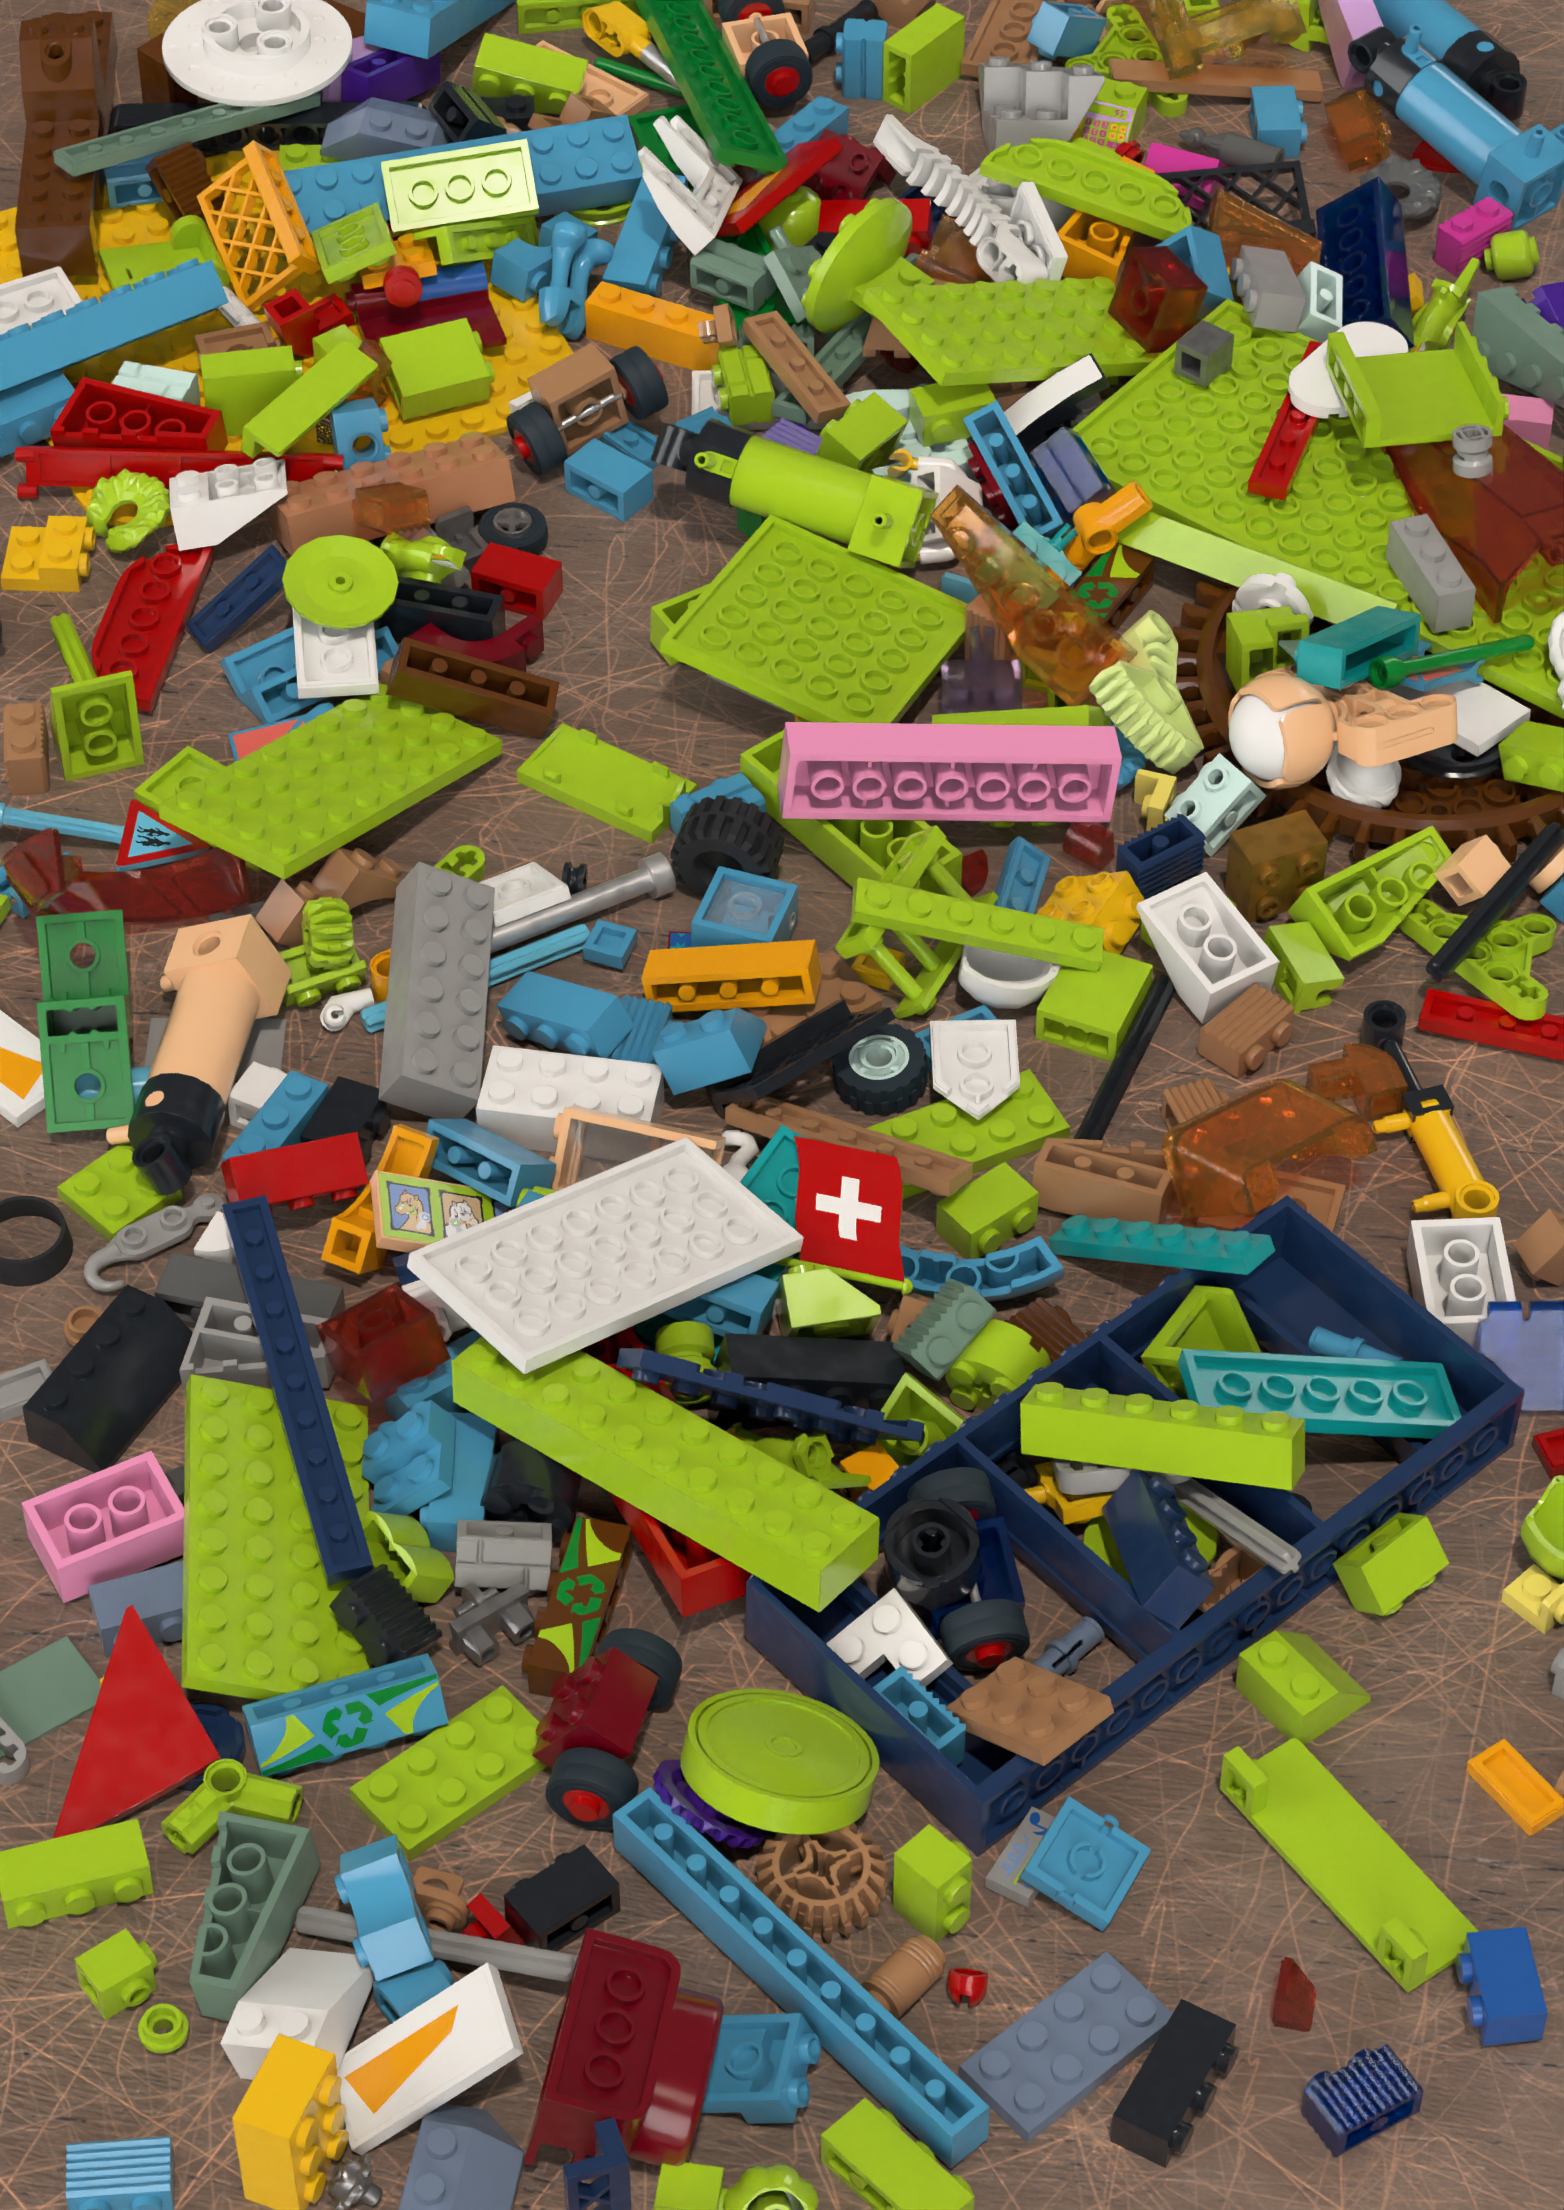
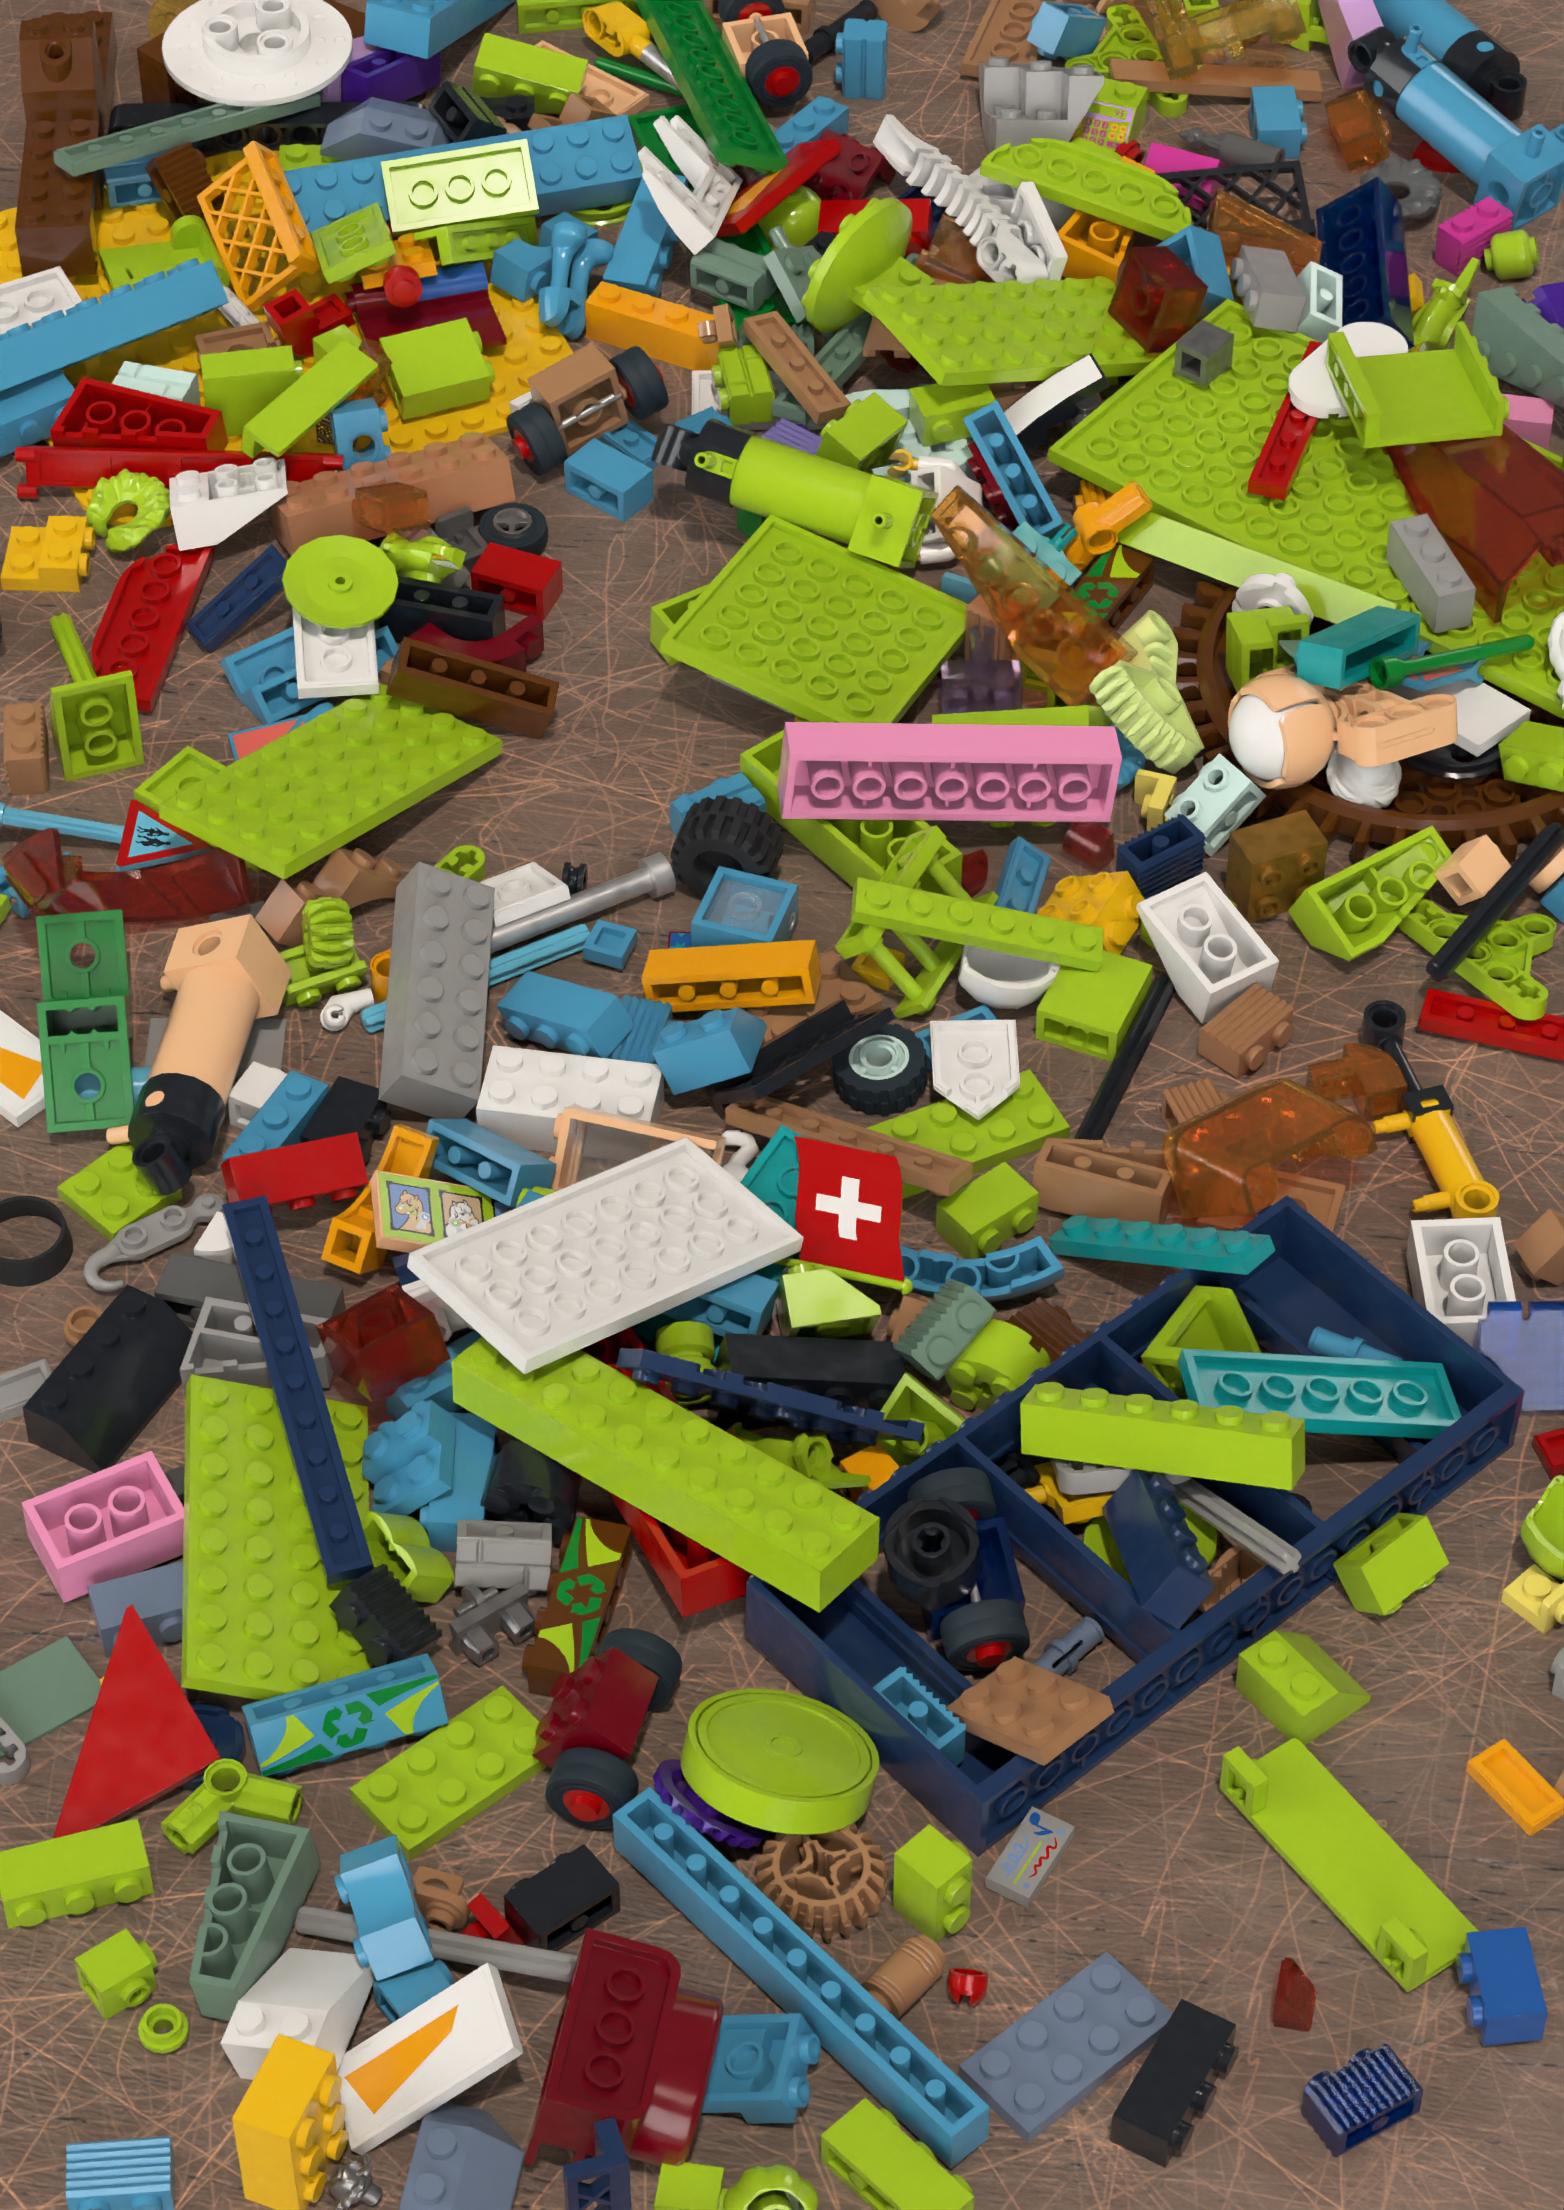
(604, 782): lime piece -> none
(891, 1633): white plate -> none
(923, 58): lime brick -> none
(1070, 472): clear blue brick -> none
(1085, 1863): dark azure plate -> none
(1303, 965): lime hinge -> none
(1472, 449): light grey wheel -> none

